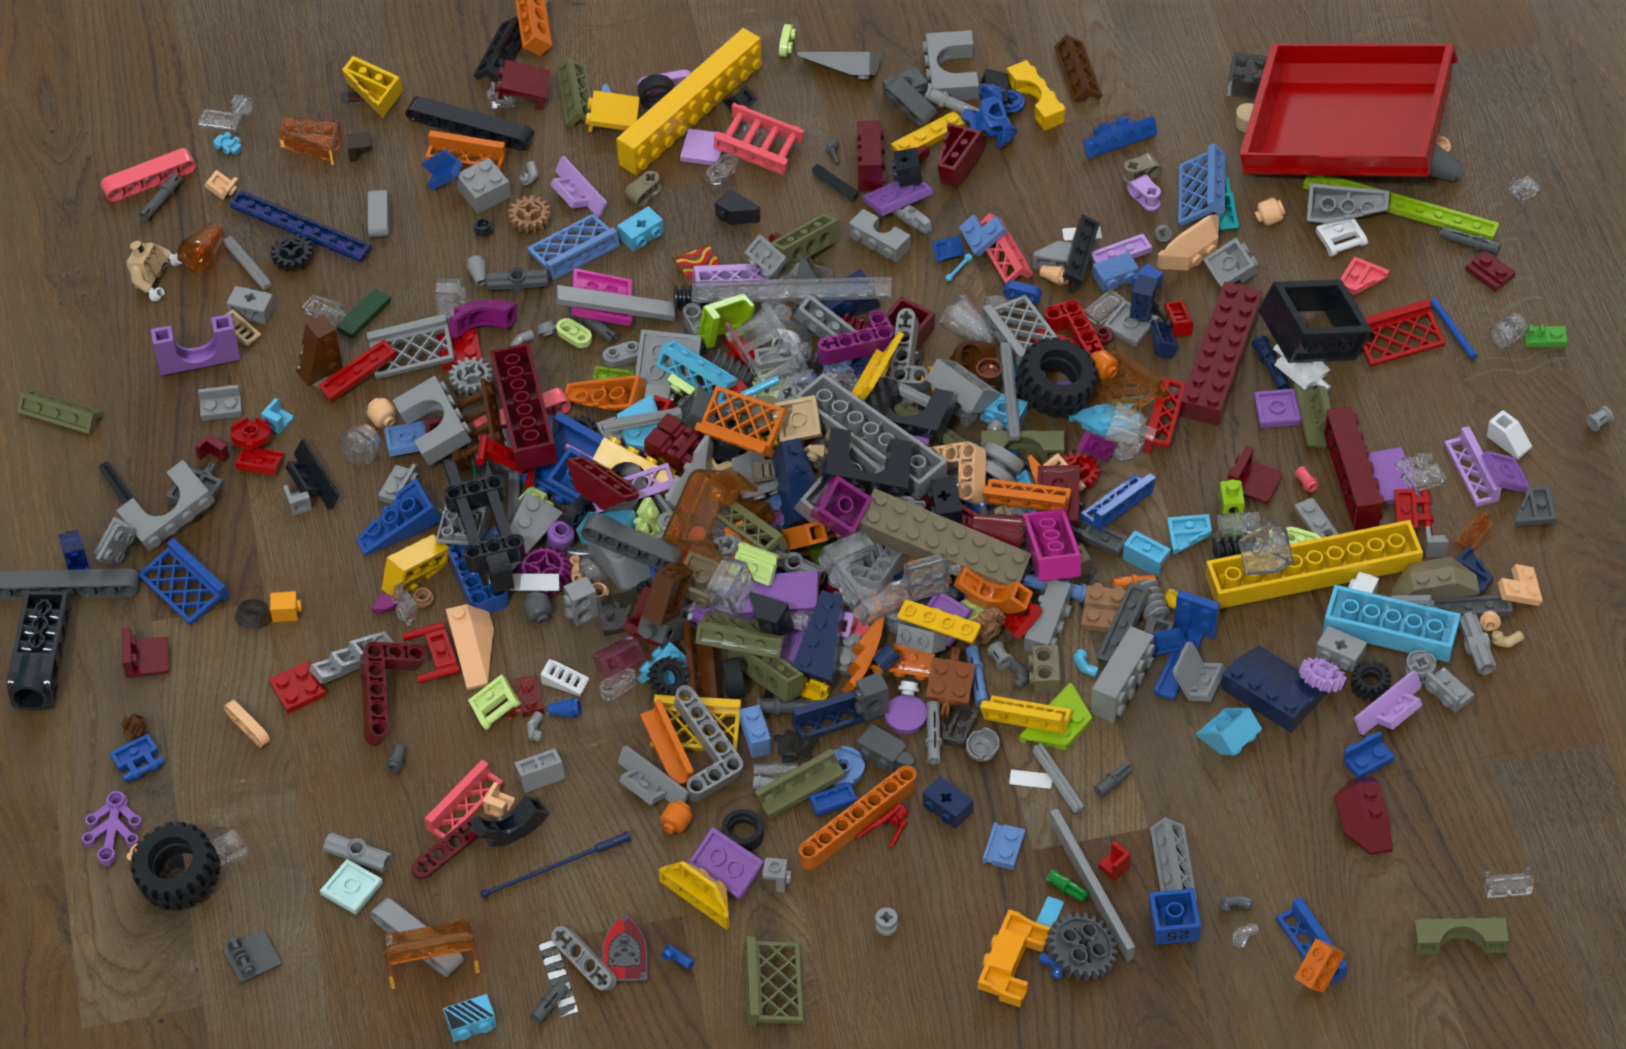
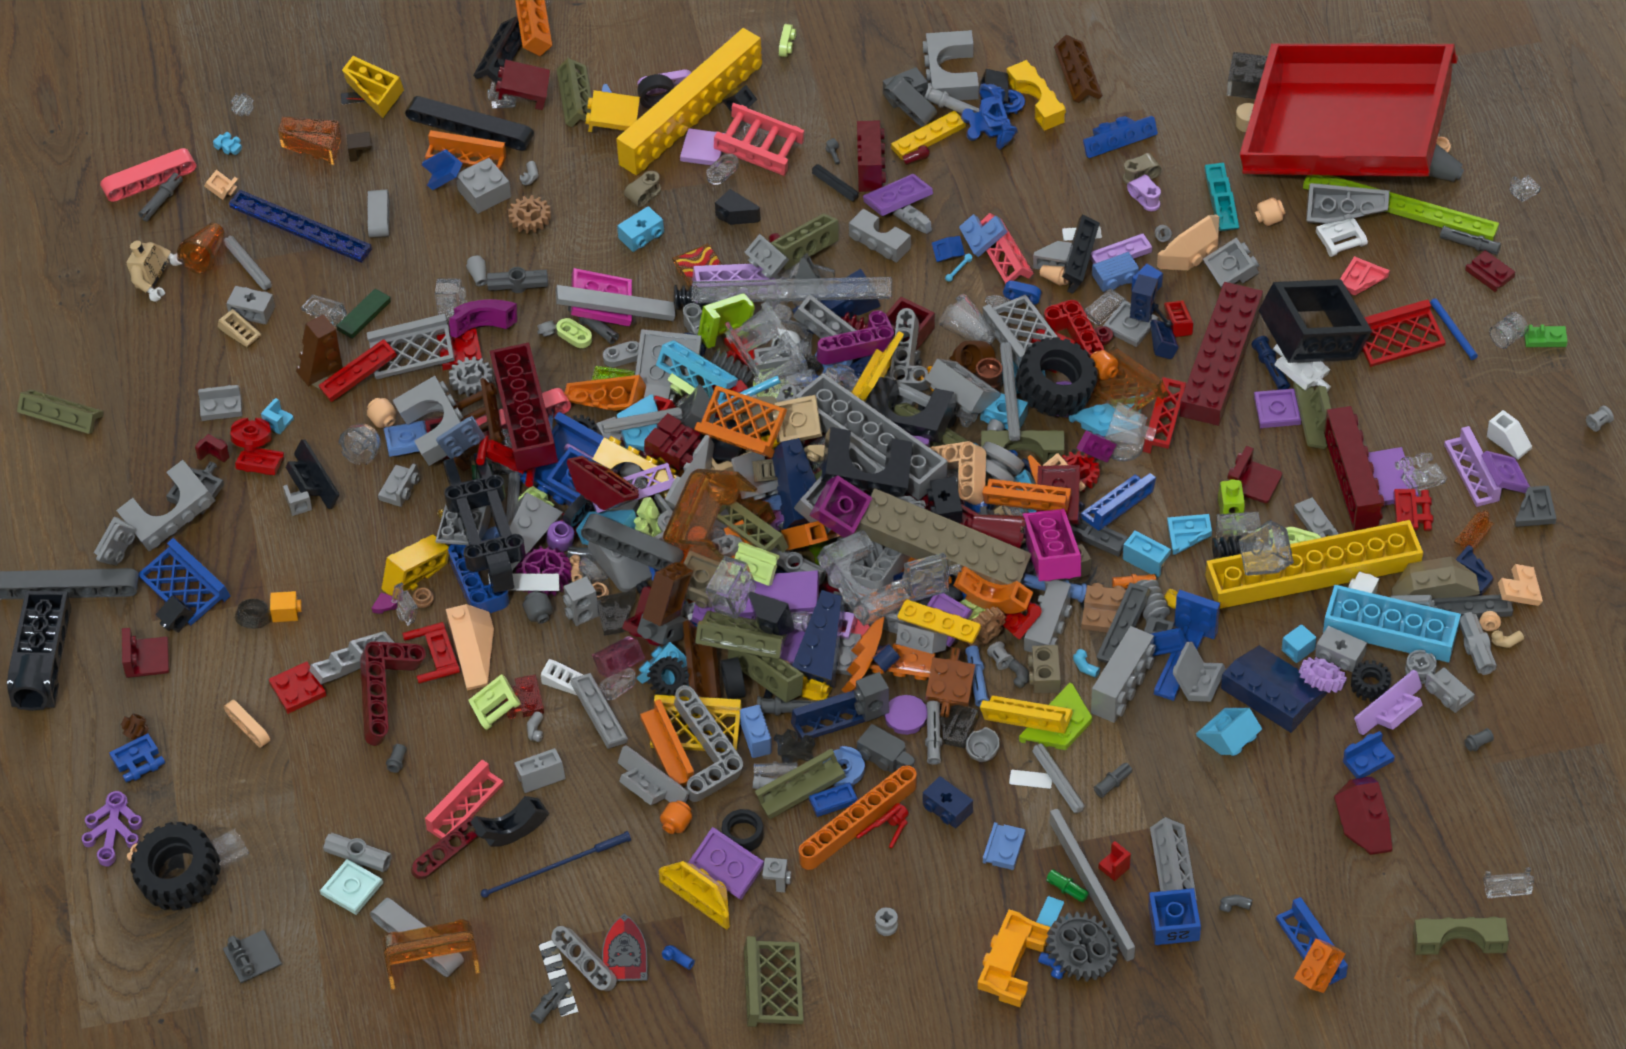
(73, 550): clear blue brick -> none
(115, 482): black axle -> none
(174, 614): none -> black brick
(218, 350): medium lavender arch -> none
(220, 120): clear plate -> none
(292, 252): black gear -> none
(405, 517): blue wedge -> none
(460, 437): none -> sand blue bracket
(470, 1018): medium azure brick -> none
(483, 227): black plate -> none
(497, 803): light nougat panel -> none
(523, 338): light grey arm -> none
(565, 708): blue cone -> none
(576, 189): lavender bracket -> none
(577, 253): medium blue fence -> none
(599, 710): none -> light grey tile
(852, 63): light grey wedge -> none
(907, 167): black brick -> none
(908, 688): white plate -> none
(959, 153): dark red wedge -> none
(1214, 182): medium blue fence -> none
(1241, 934): clear arm -> none
(1299, 643): none -> medium azure panel
(1309, 483): coral pin -> none
(1434, 544): light grey panel -> none
(1473, 742): none -> dark grey pin

